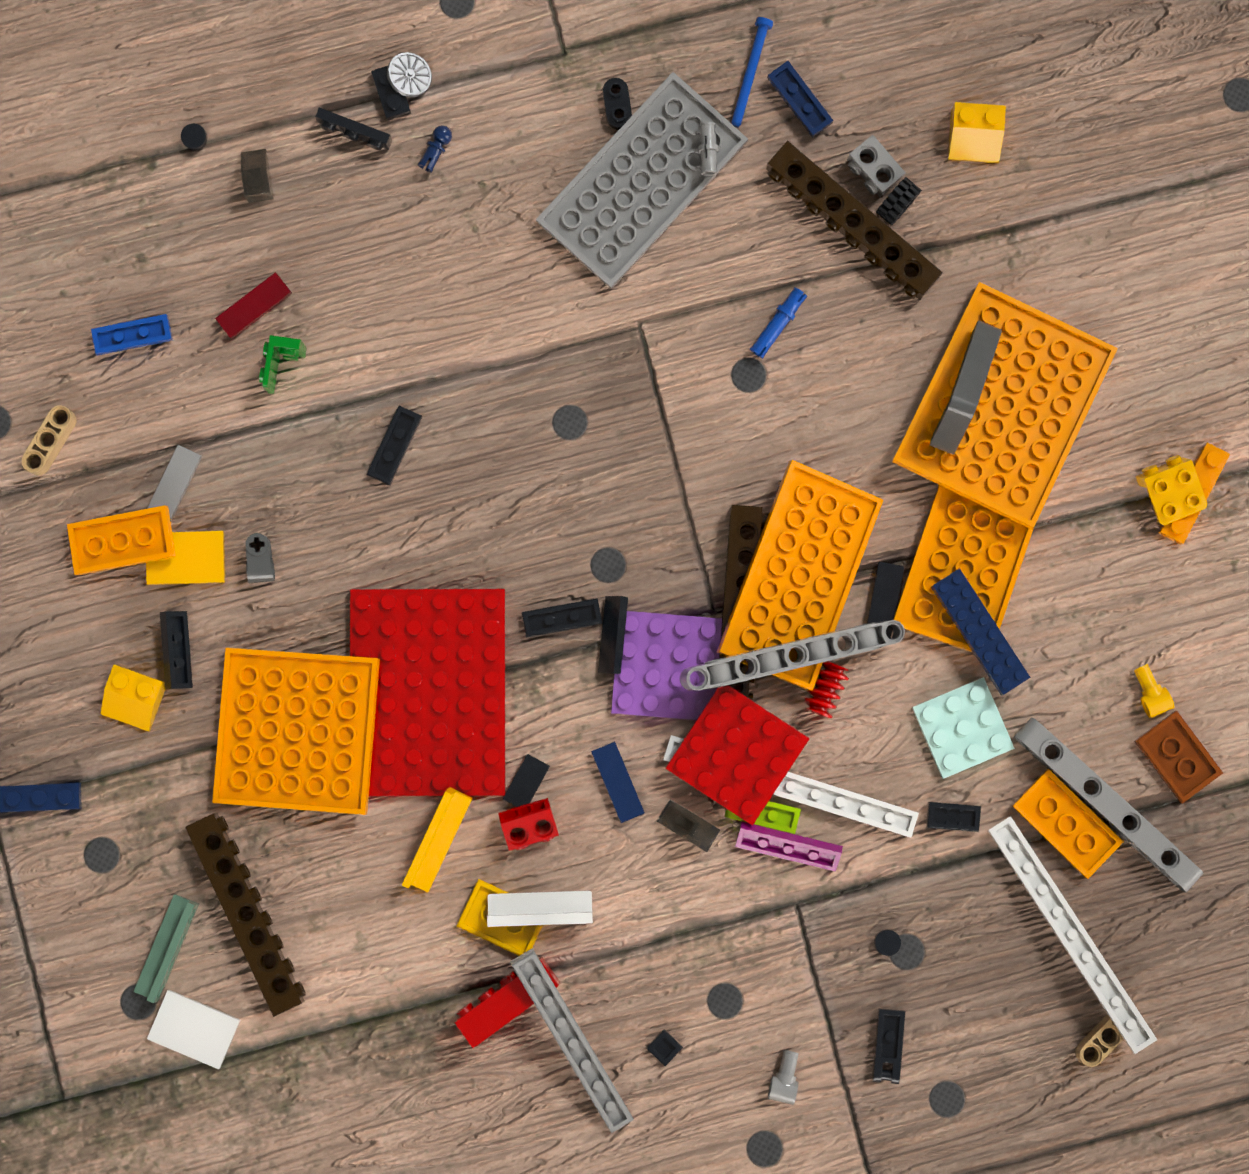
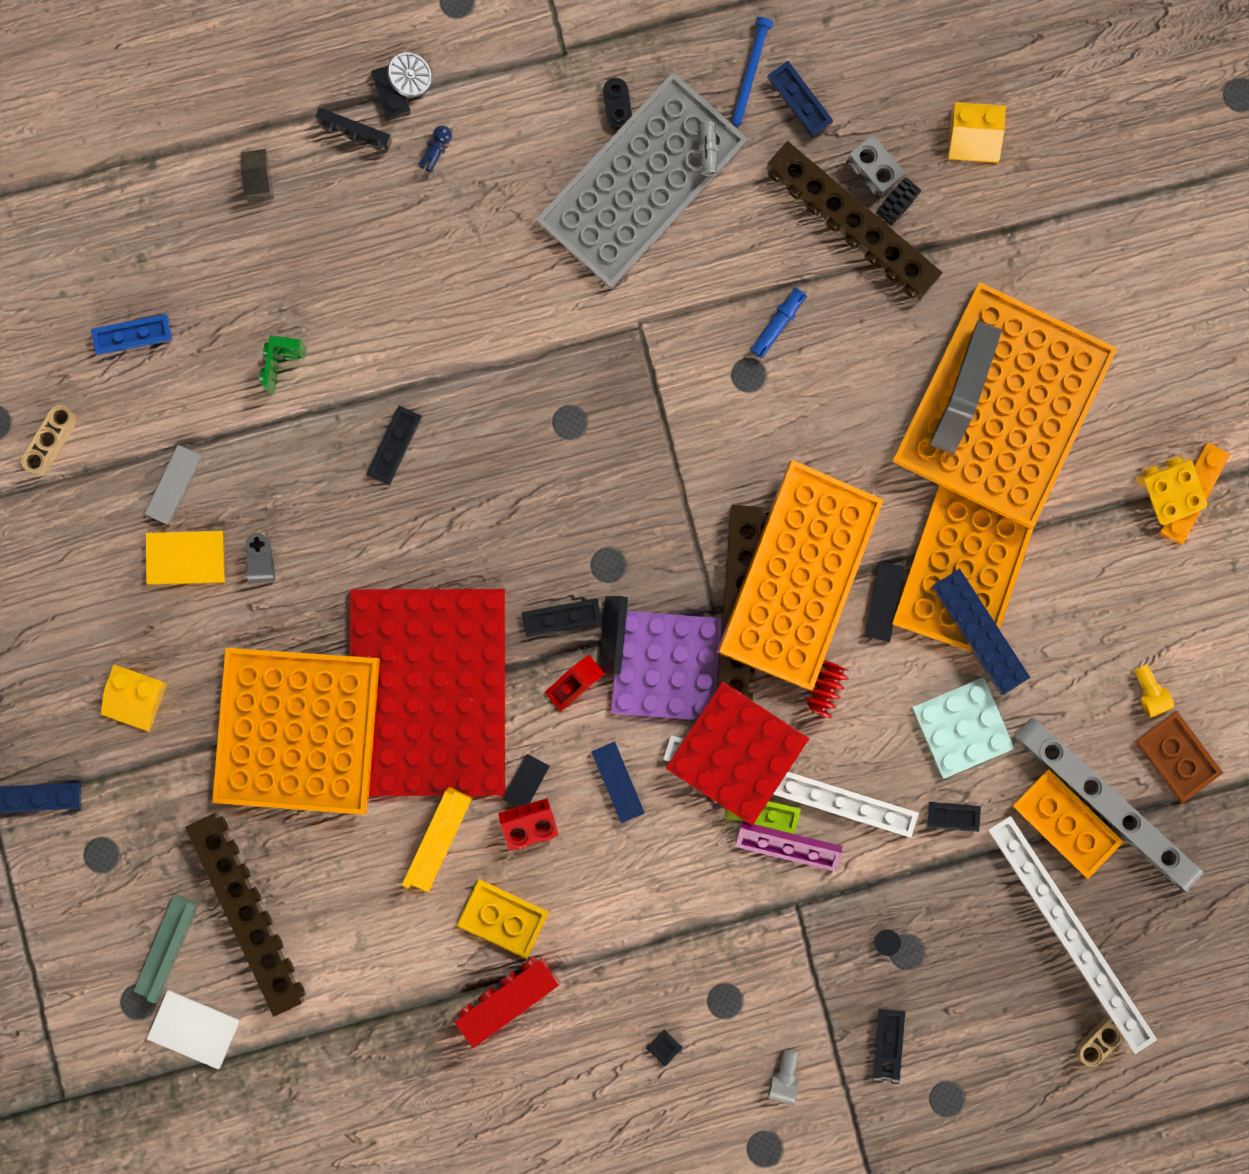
(121, 540): light orange plate -> none
(176, 650): black plate -> none
(194, 136): black tile -> none
(253, 305): dark red tile -> none
(539, 908): white panel -> none
(571, 1040): light grey tile -> none
(574, 682): none -> red slope
(688, 825): clear smoke slope -> none
(776, 658): light grey beam -> none

